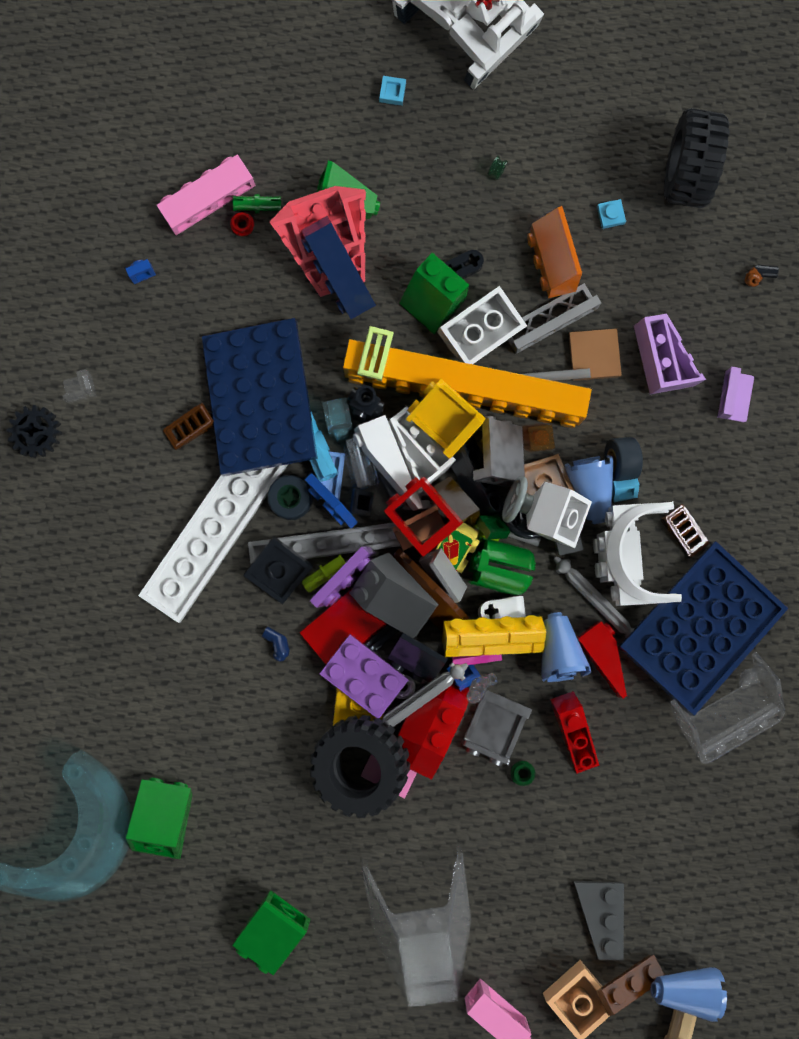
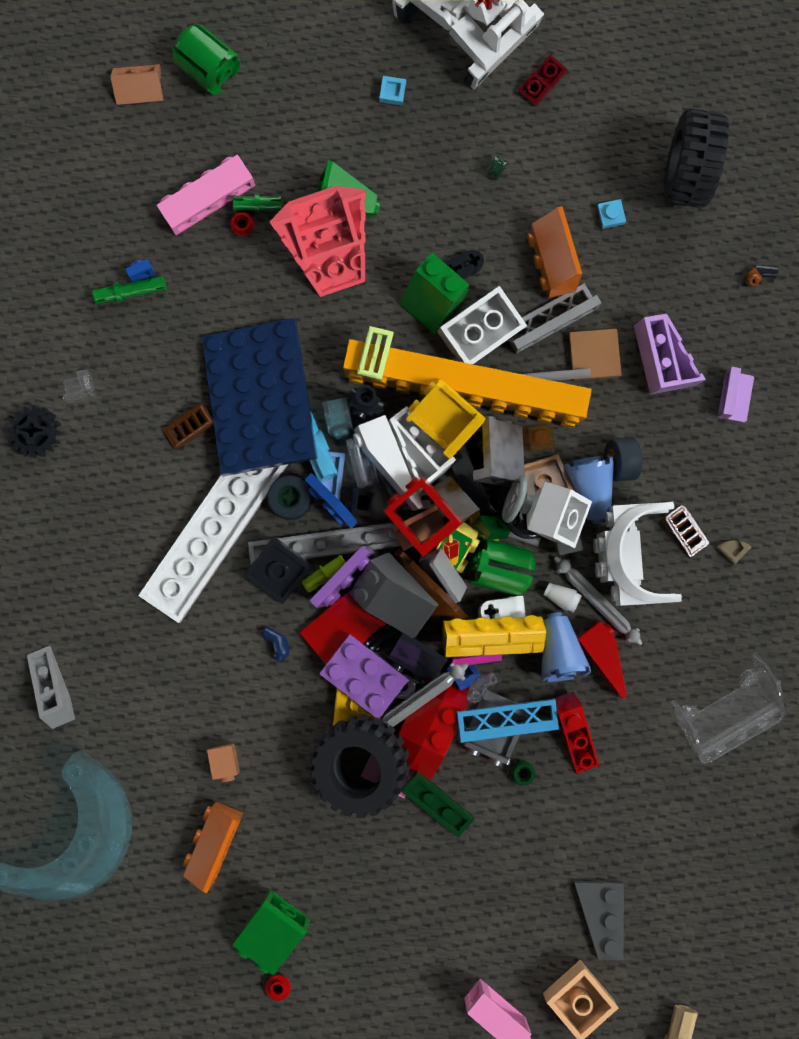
(49, 688): none -> light grey slope
(126, 290): none -> green pin
(137, 84): none -> nougat panel
(160, 818): green slope -> none
(205, 58): none -> green cylinder
(211, 845): none -> orange slope
(223, 762): none -> nougat brick
(281, 980): none -> red plate
(338, 267): dark blue brick -> none
(425, 945): clear windscreen -> none
(438, 804): none -> dark green plate
(507, 728): none -> dark azure fence
(543, 80): none -> dark red slope
(563, 596): none -> white cone
(625, 490): medium azure plate -> none
(629, 985): reddish brown plate -> none
(692, 992): medium blue cone -> none
(706, 636): dark blue plate -> none
(734, 550): none -> dark tan tile

